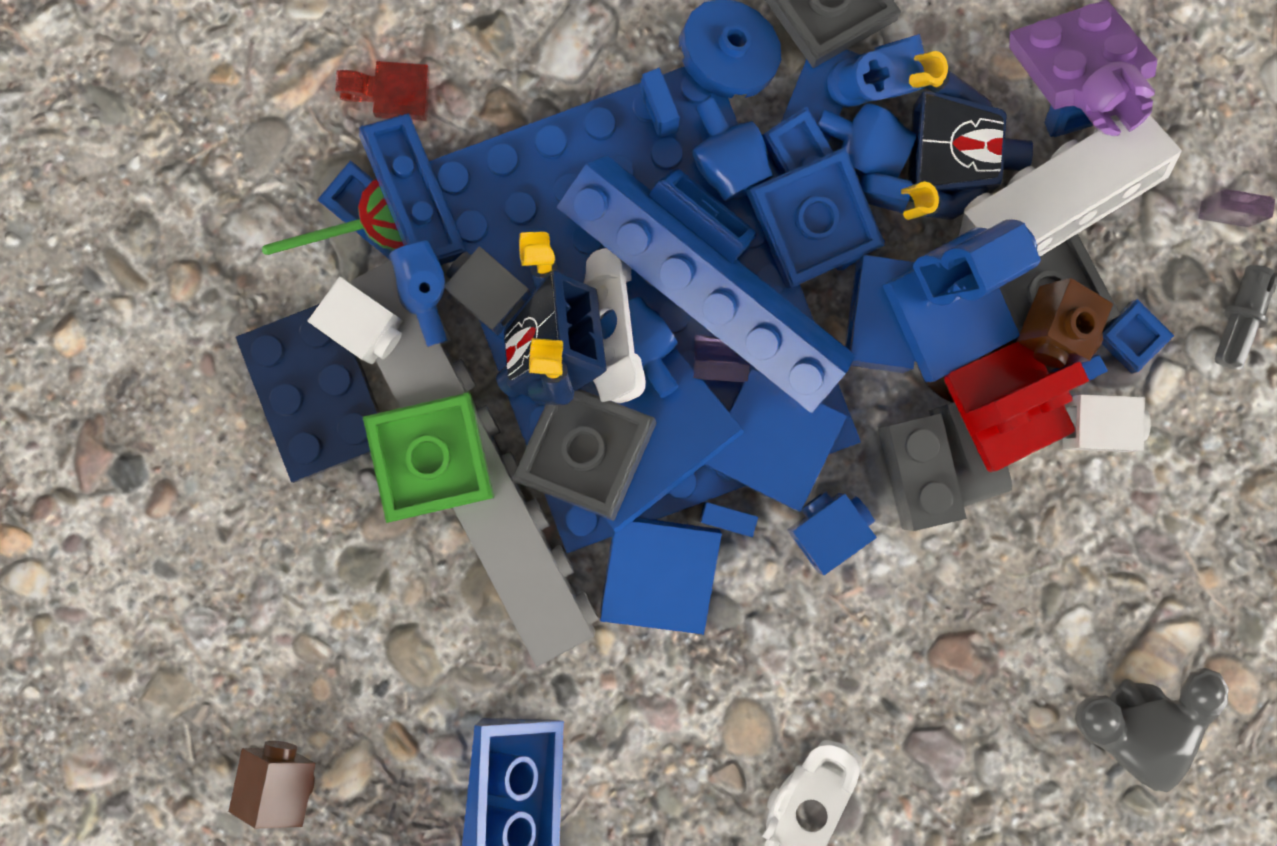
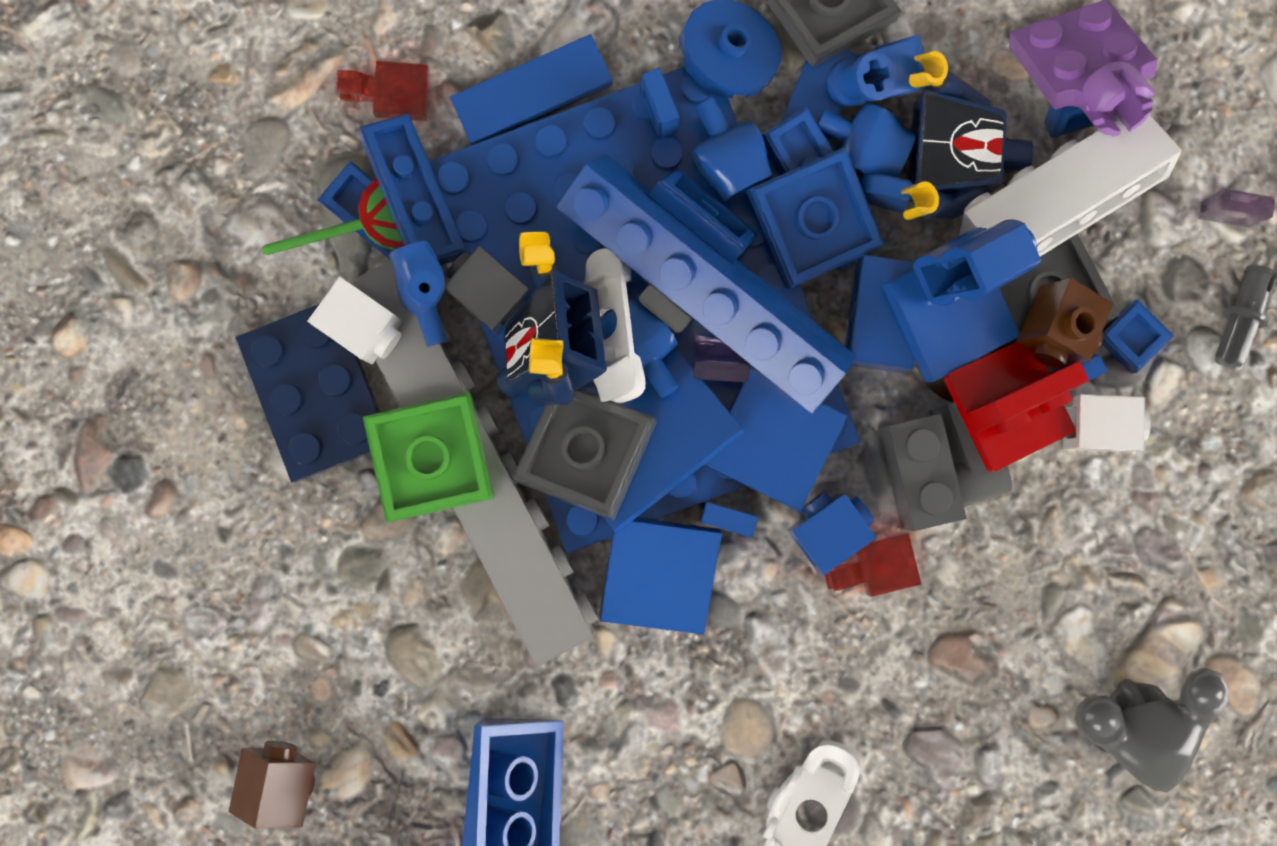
(532, 90): none -> blue tile
(665, 309): none -> dark grey tile
(881, 565): none -> clear red plate

